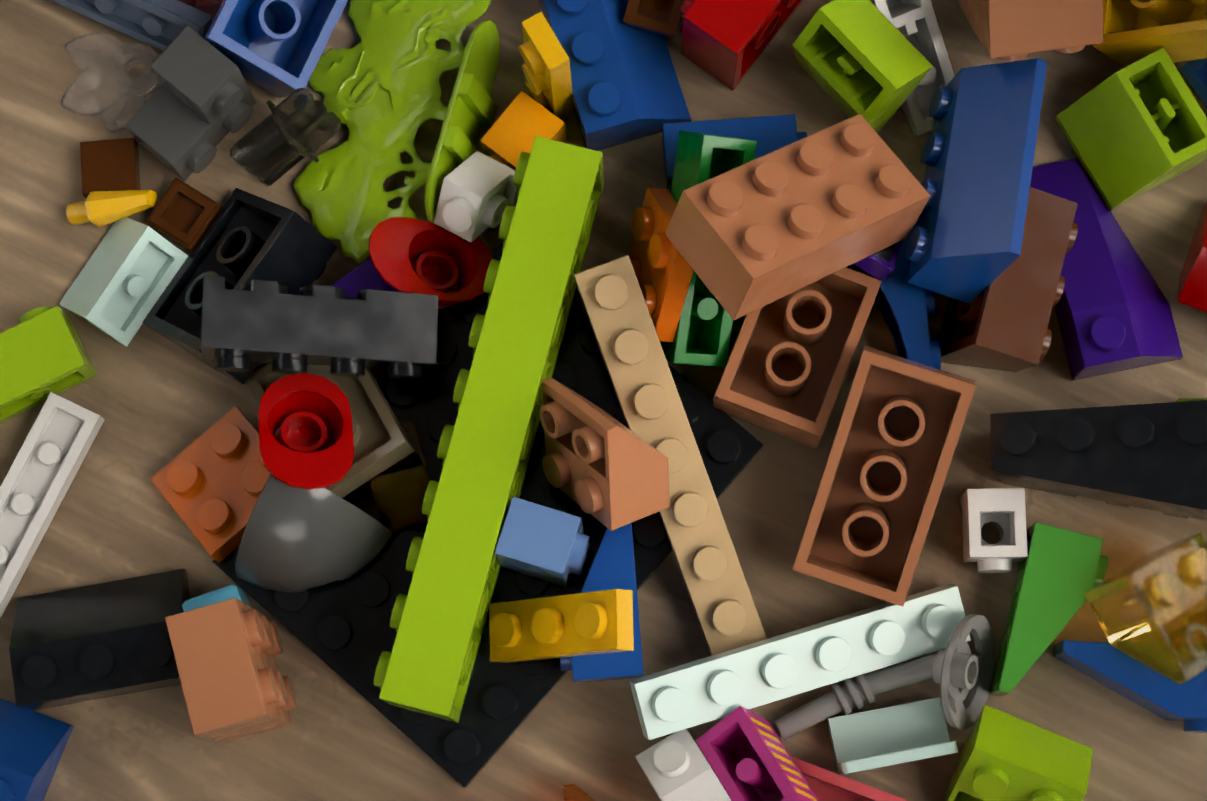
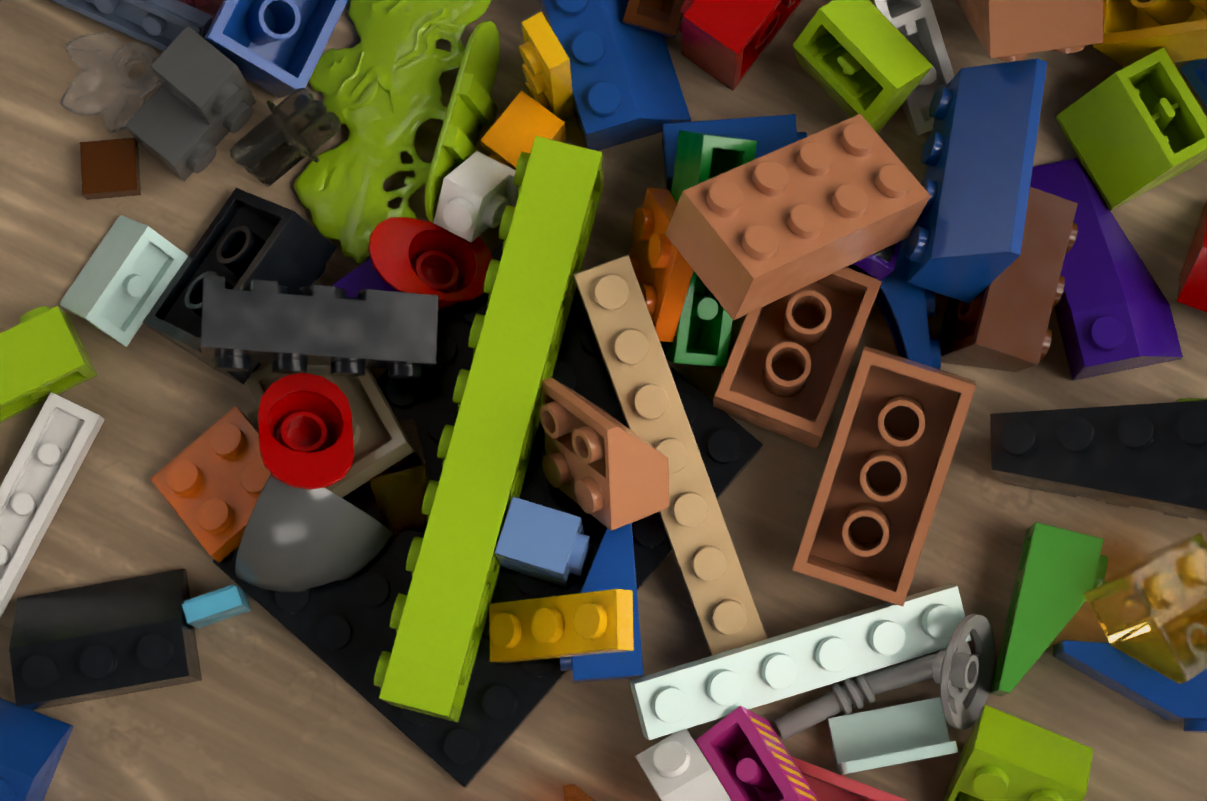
(110, 206): yellow bar -> none
(183, 214): reddish brown tile -> none
(230, 670): nougat brick -> none
(1006, 512): white brick -> none

